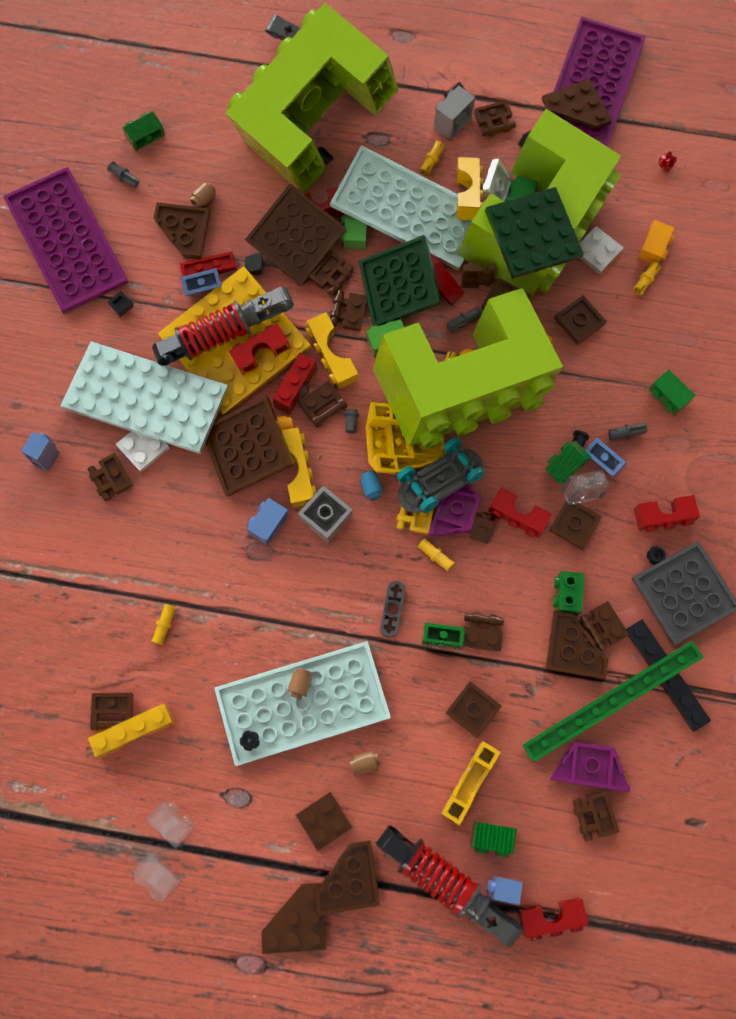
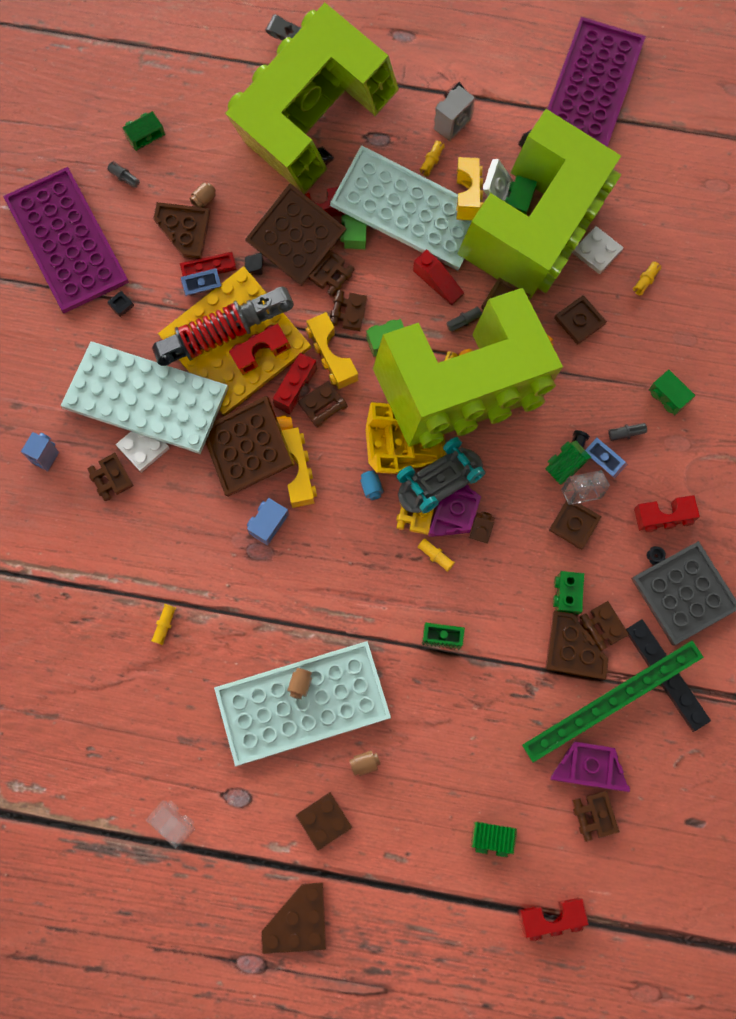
(110, 704): reddish brown plate -> none
(130, 730): yellow arch -> none
(156, 877): clear brick -> none
(249, 735): black plate -> none
(325, 514): light grey brick -> none
(350, 882): reddish brown plate -> none
(351, 421): dark grey pin -> none
(400, 281): dark green plate -> none
(400, 596): dark grey beam -> none
(449, 883): piece -> none
(469, 783): yellow arch -> none
(473, 709): reddish brown plate -> none
(475, 275): reddish brown plate -> none
(483, 638): reddish brown plate -> none
(494, 113): reddish brown plate -> none
(504, 889): medium blue brick -> none
(531, 523): red arch -> none
(534, 232): dark green plate -> none
(578, 104): reddish brown plate -> none
(656, 242): light orange brick -> none
(667, 161): red plate -> none

